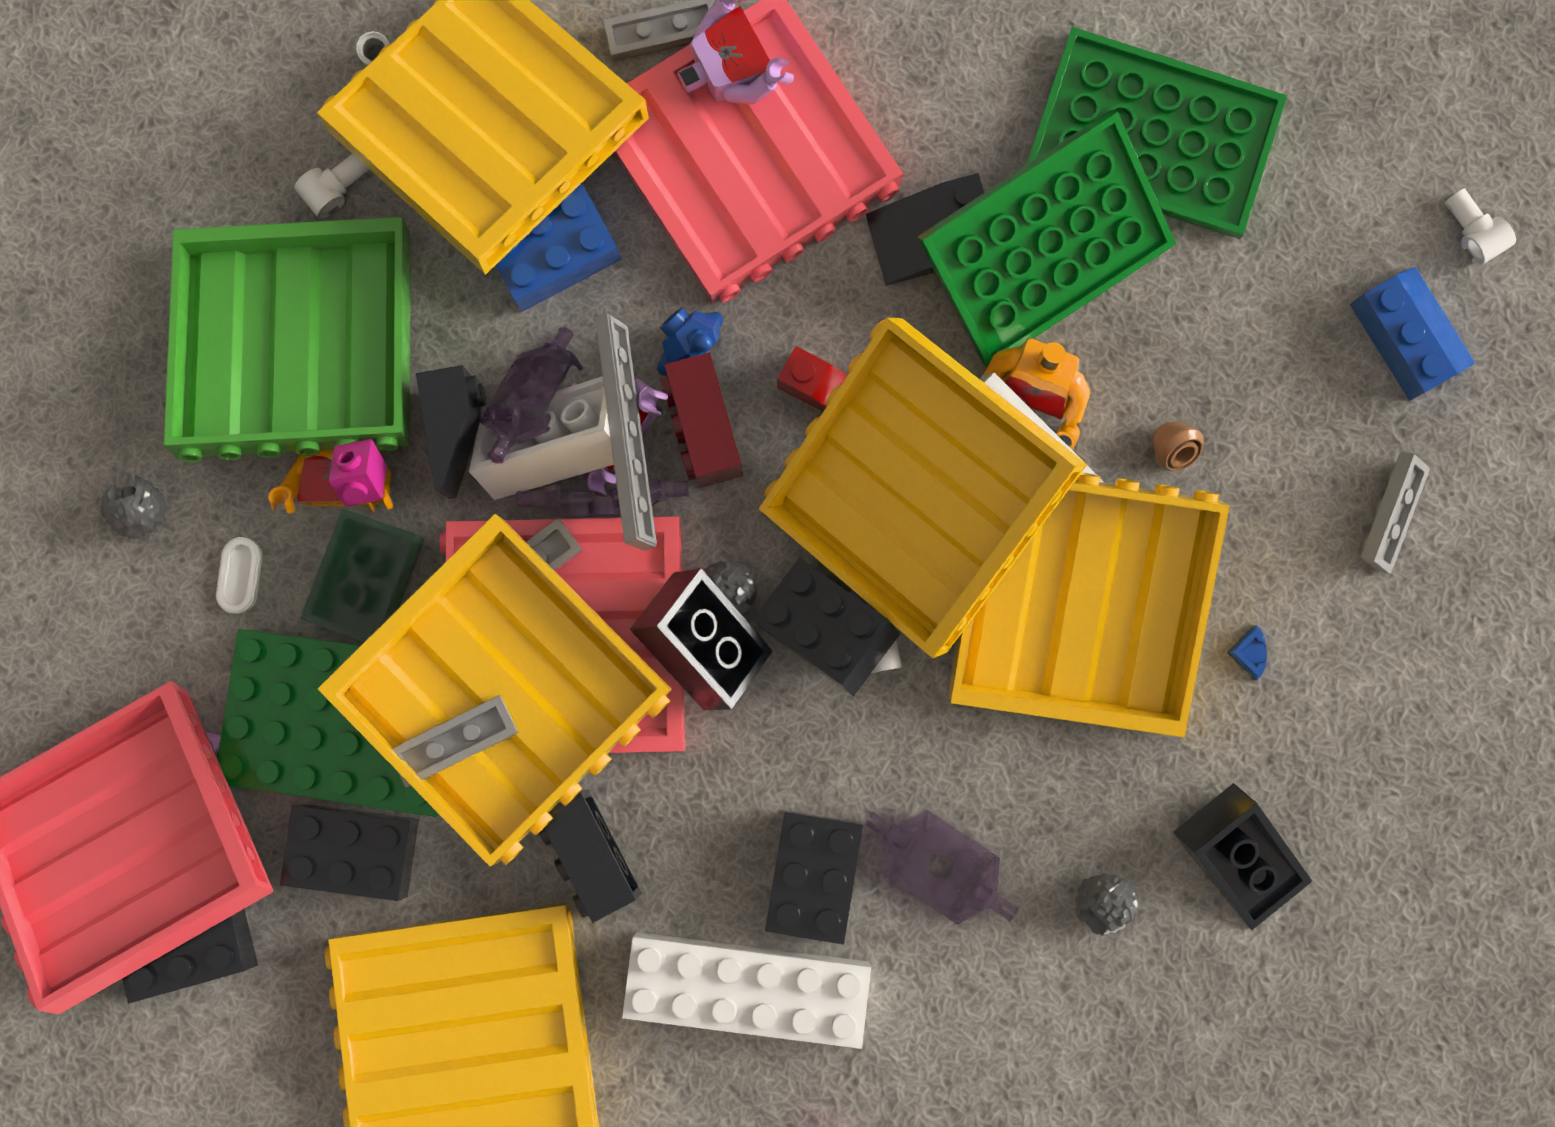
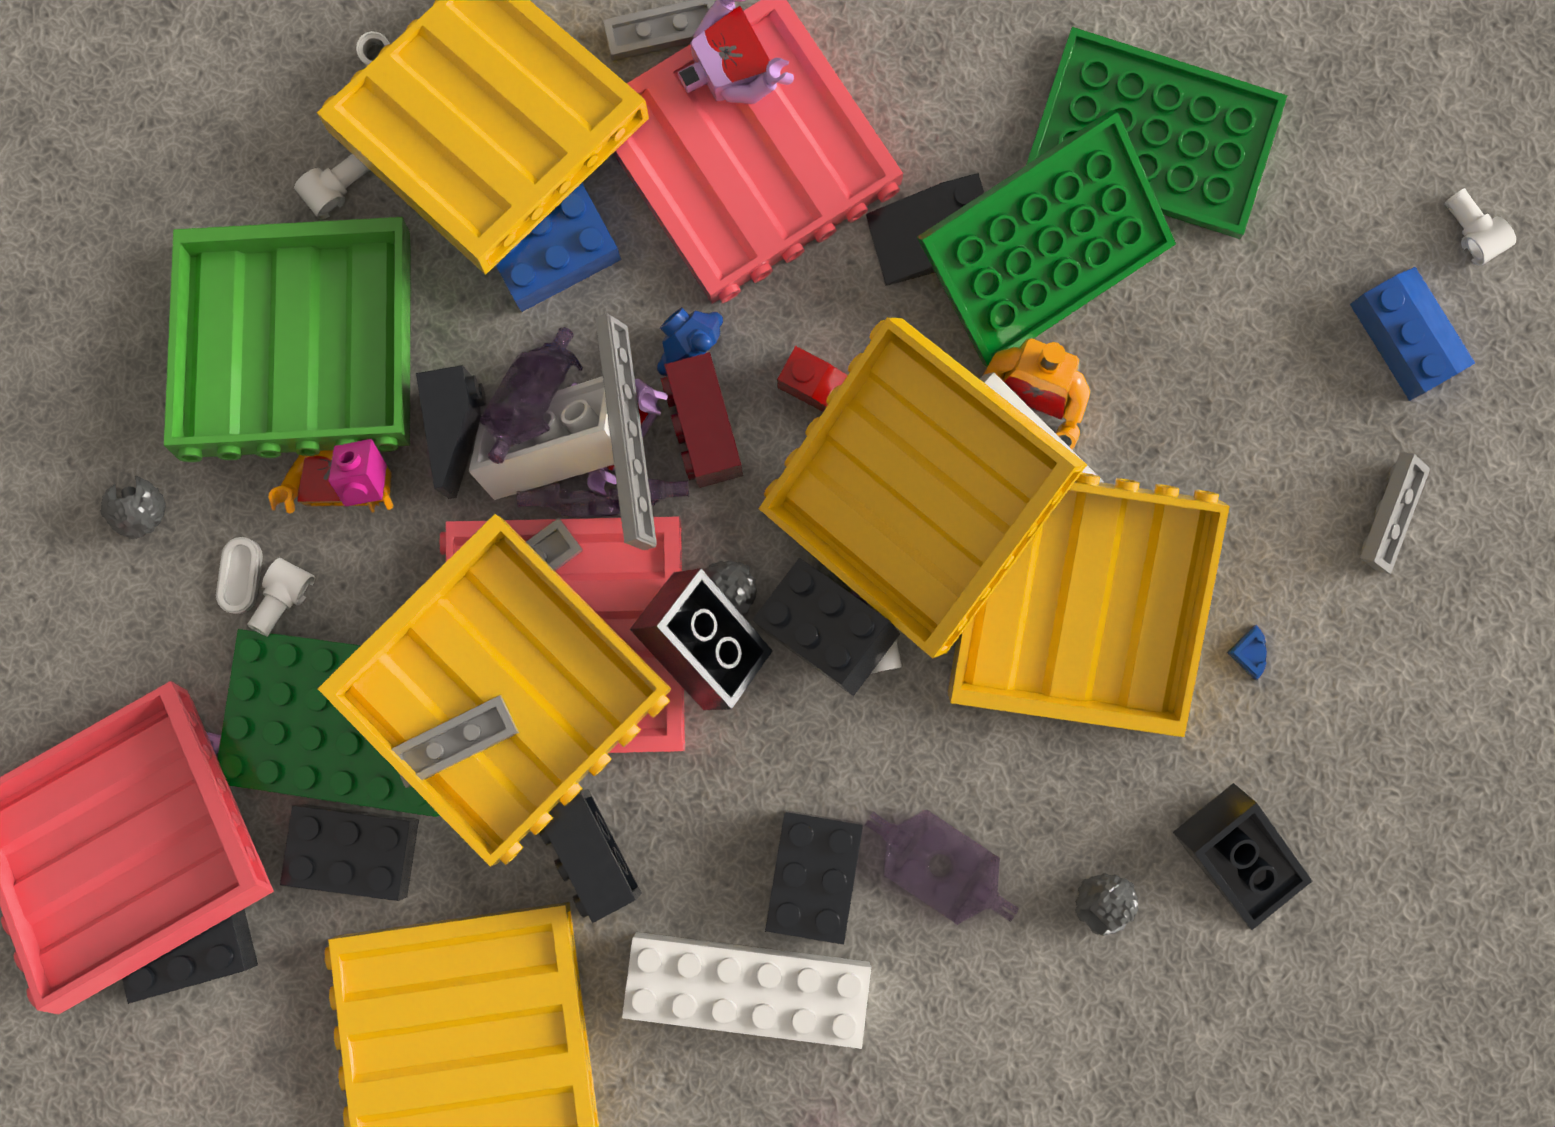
(283, 588): none -> white pin
(361, 575): clear green brick -> none
(1177, 445): medium nougat cone -> none

